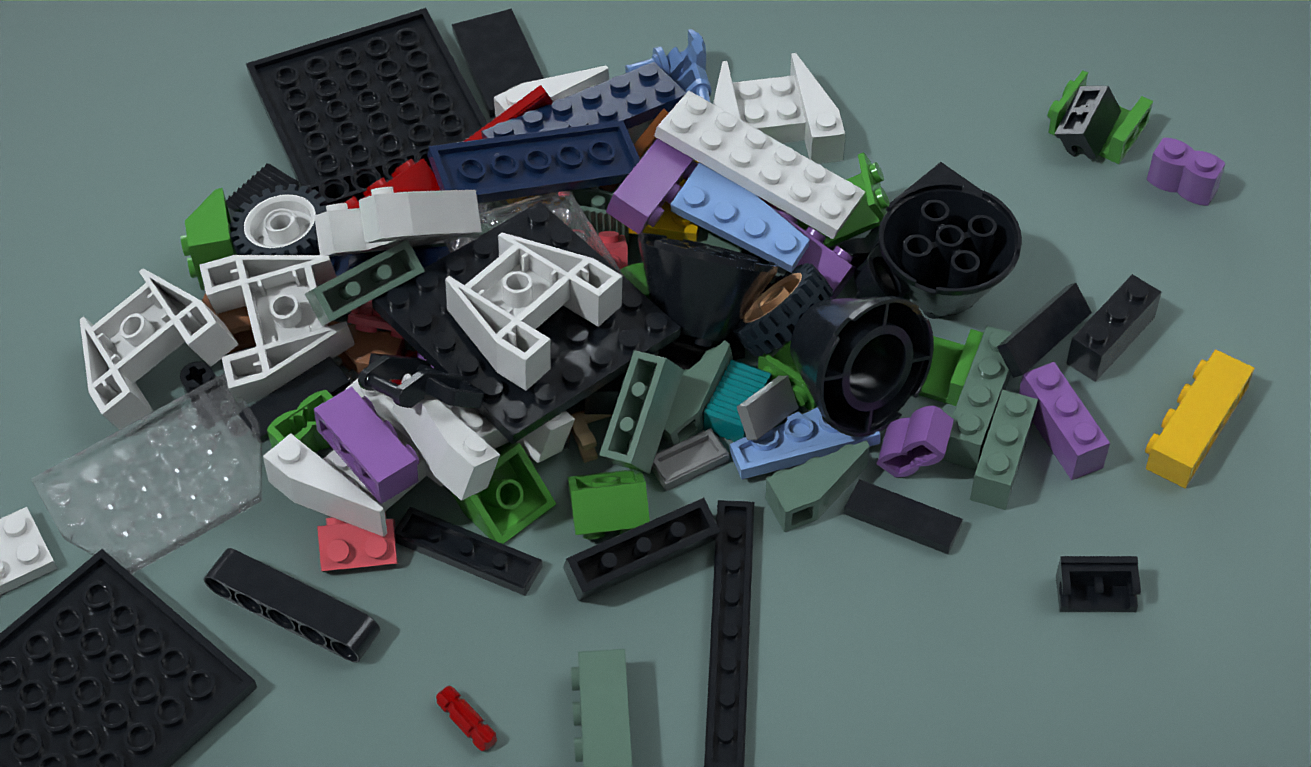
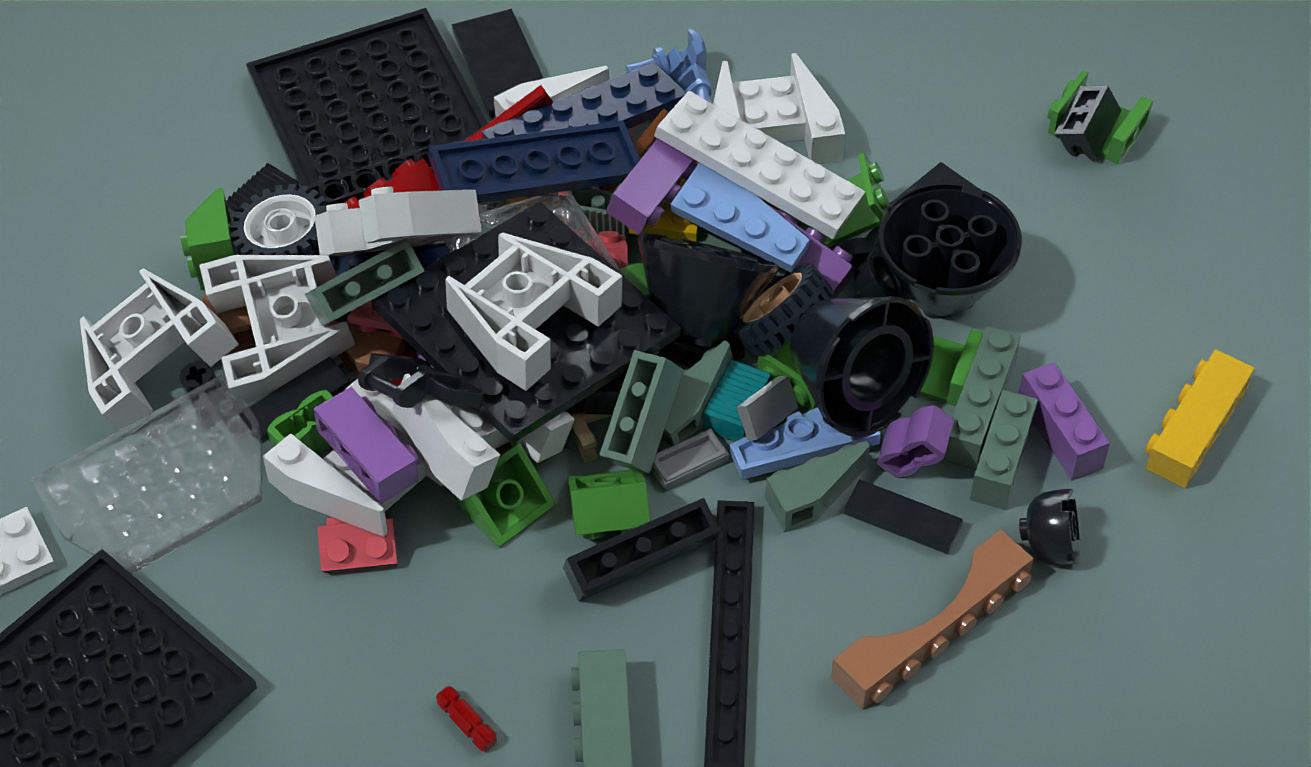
(292, 605): black beam -> none
(467, 551): black tile -> none
(877, 663): none -> nougat arch
(1044, 330): black tile -> none
(1052, 527): none -> black cylinder
(1098, 583): black hinge -> none
(1113, 327): black brick -> none
(1185, 171): medium lavender brick -> none

